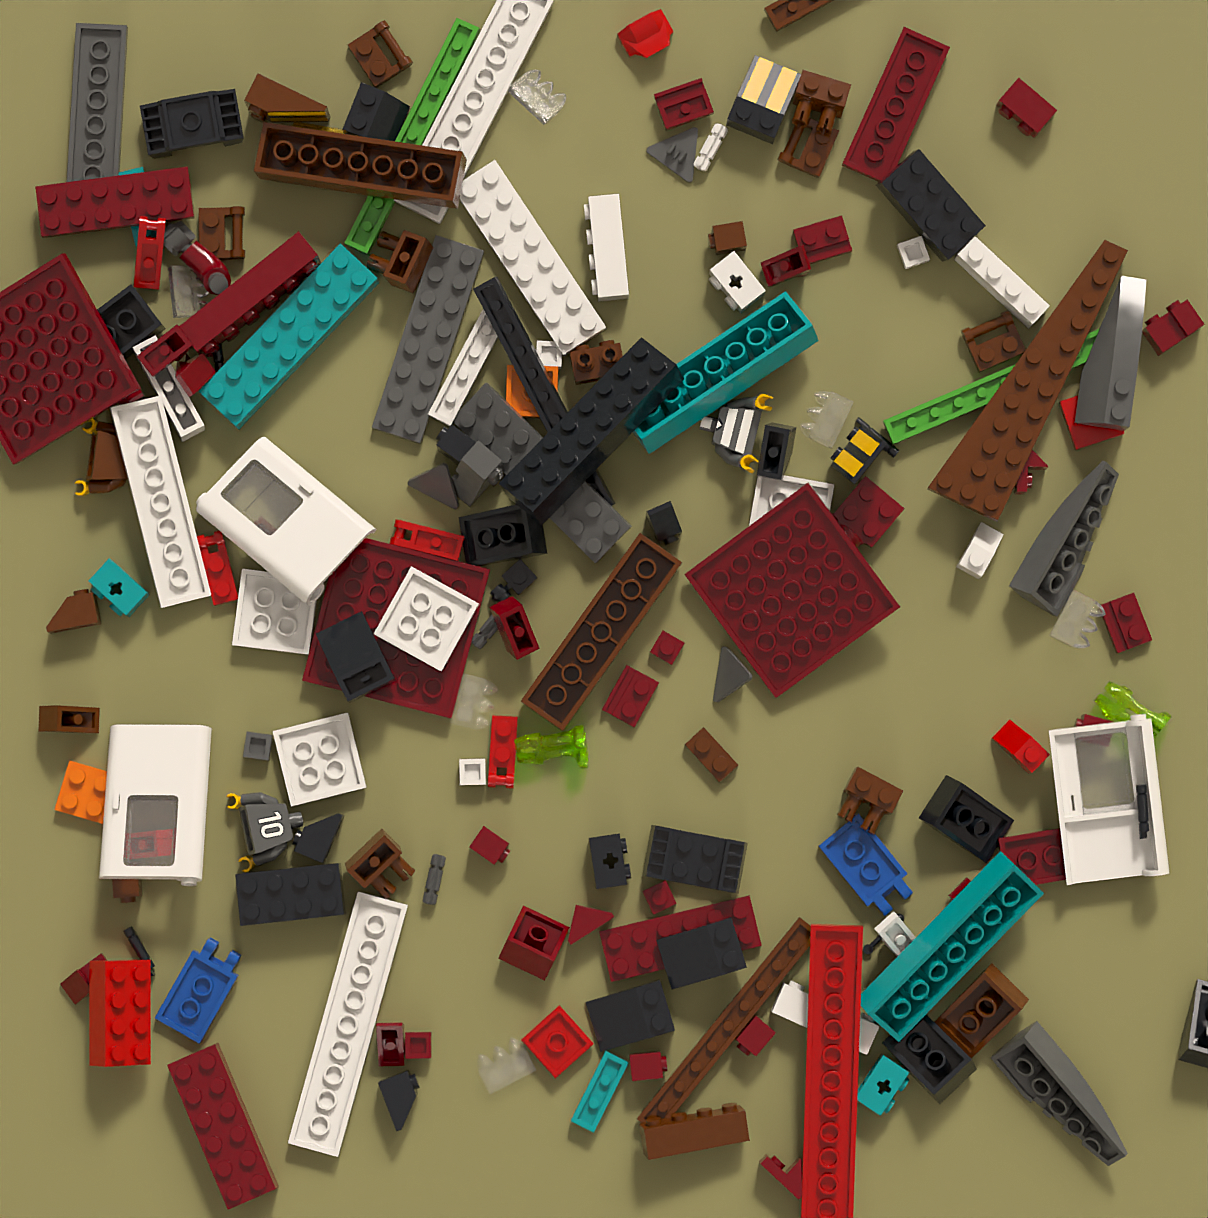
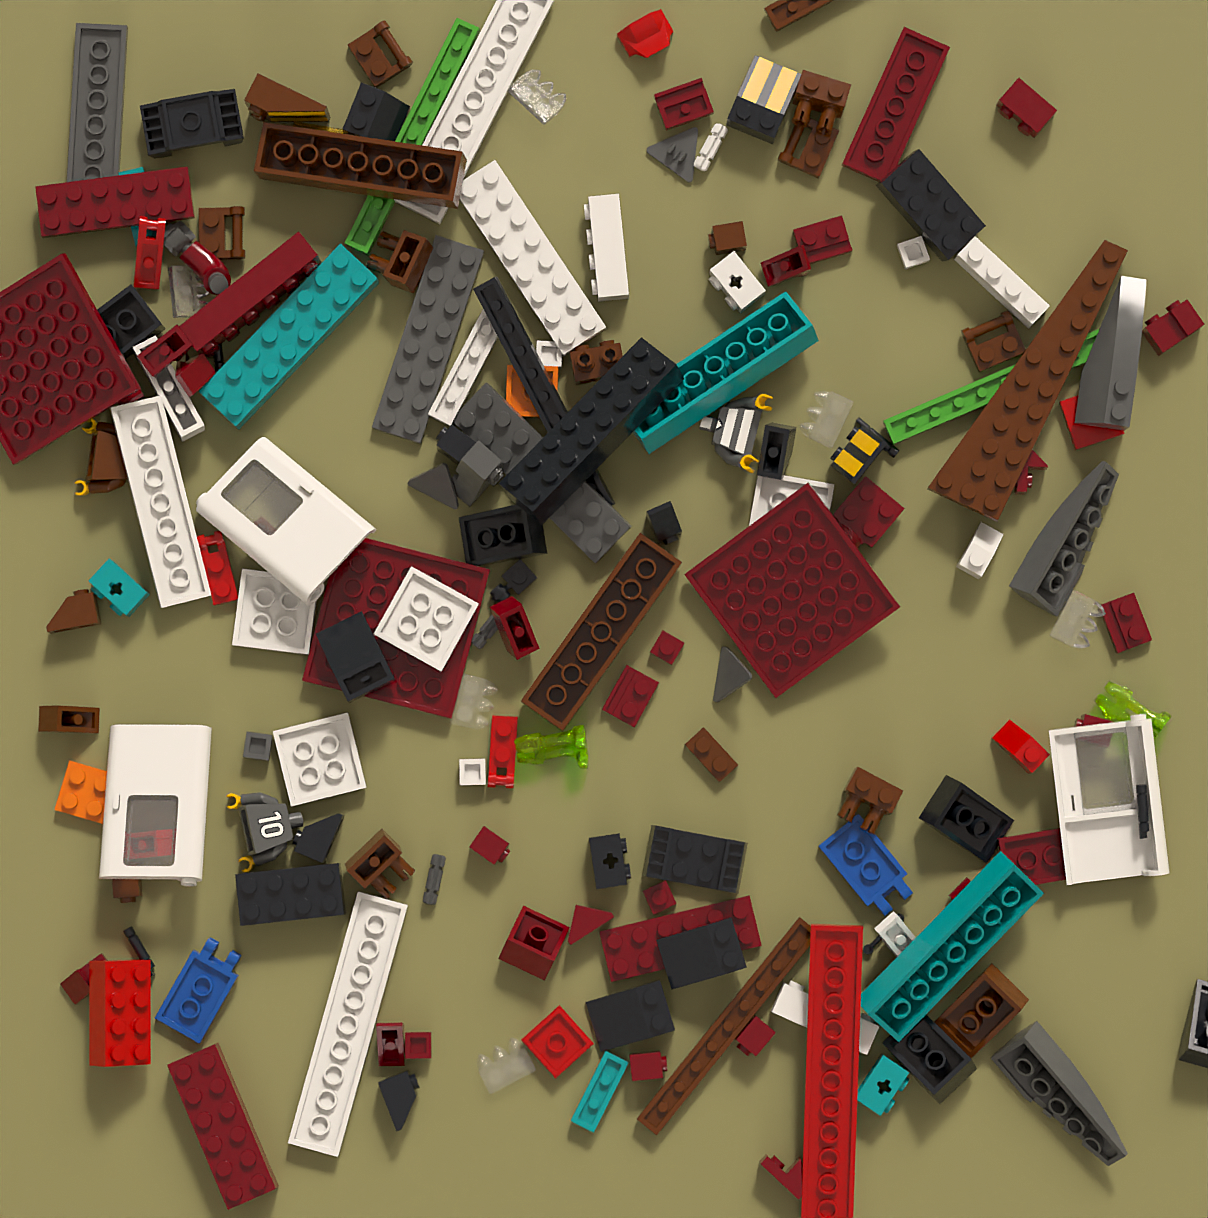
(428, 540): red plate -> none
(694, 1131): reddish brown brick -> none

